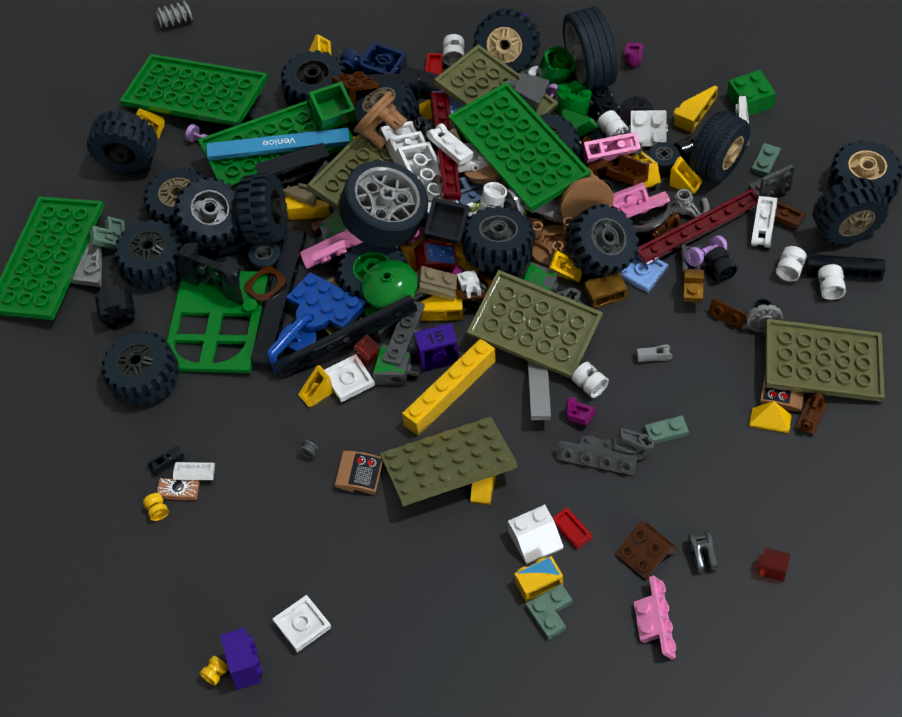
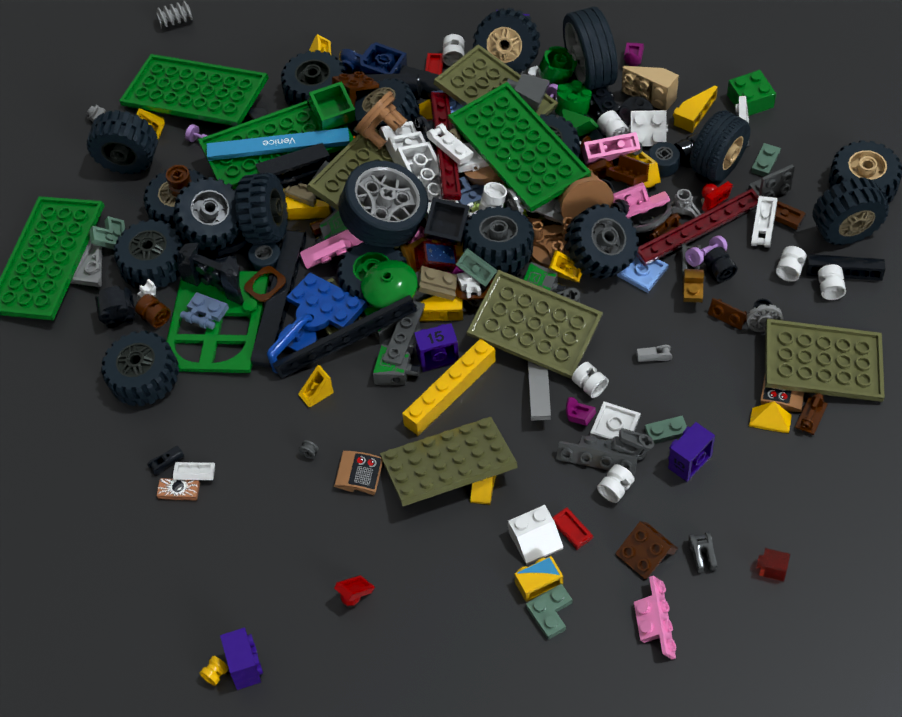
(94, 112): none -> light grey plate
(148, 288): none -> white plate
(153, 311): none -> reddish brown wheel
(155, 505): yellow wheel -> none
(177, 178): none -> reddish brown wheel
(207, 307): none -> sand blue plate
(302, 623): white plate -> none
(349, 378): white plate -> none
(353, 589): none -> red tile
(366, 349): clear red brick -> none
(476, 267): none -> sand green plate
(605, 290): pearl gold brick -> none
(612, 419): none -> white tile
(615, 483): none -> white wheel
(622, 205): none -> black plate
(654, 84): none -> tan slope
(684, 177): yellow slope -> none
(691, 451): none -> dark purple brick
(715, 195): none -> red tile

